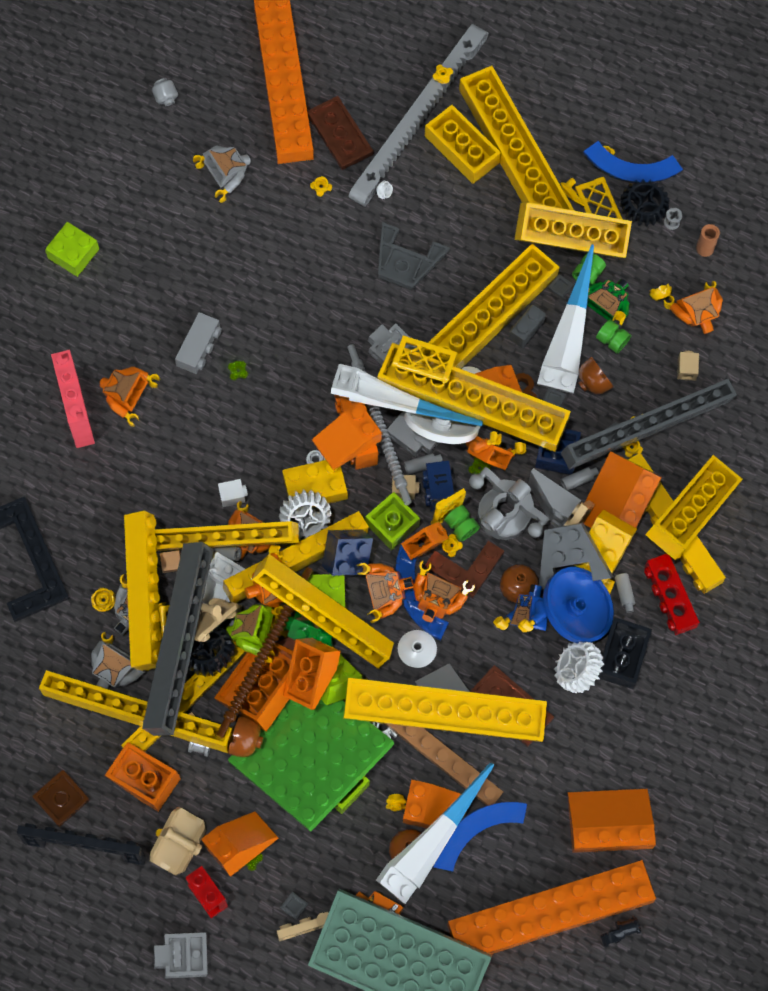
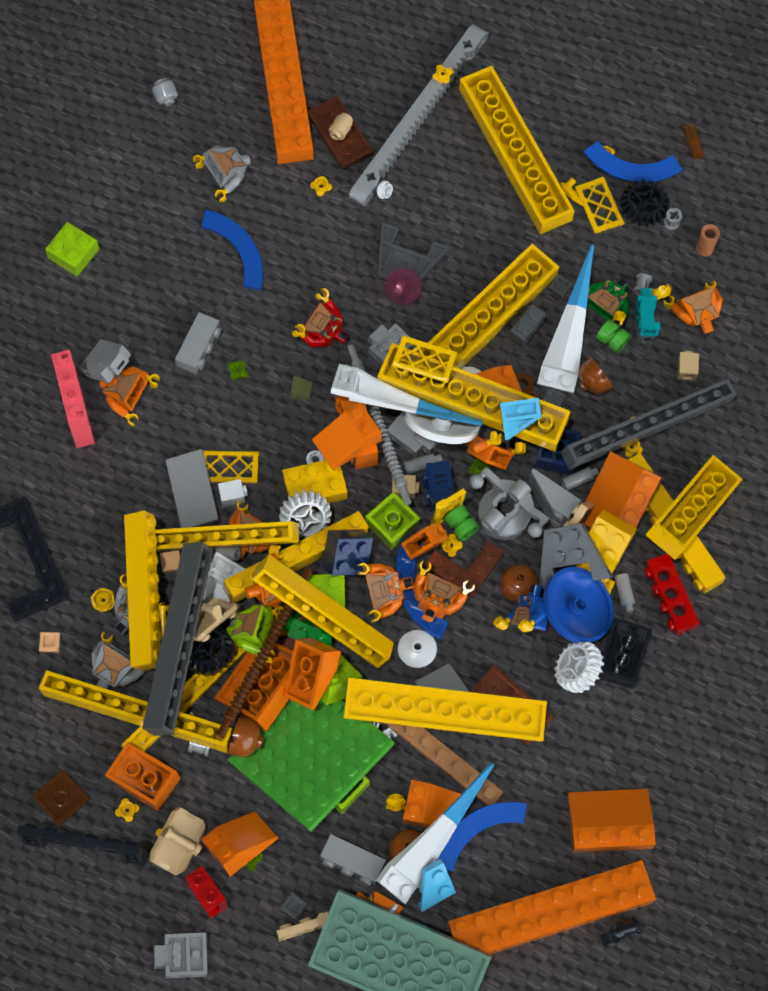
(49, 642): none -> light nougat tile
(105, 360): none -> light grey piece
(126, 804): none -> yellow plate
(192, 489): none -> light grey tile
(239, 454): none -> yellow window
(242, 243): none -> blue tile
(301, 388): none -> olive slope
(323, 325): none -> torso
(340, 126): none -> tan brick
(352, 860): none -> light grey brick
(403, 286): none -> clear pink tile
(435, 885): none -> medium azure wing
(462, 144): yellow brick -> none
(519, 415): none -> medium azure wing
(572, 230): yellow brick -> none
(597, 267): bright green wheel -> none
(643, 281): none -> light grey bush
(645, 321): none -> teal hips
(694, 142): none -> clear orange axle

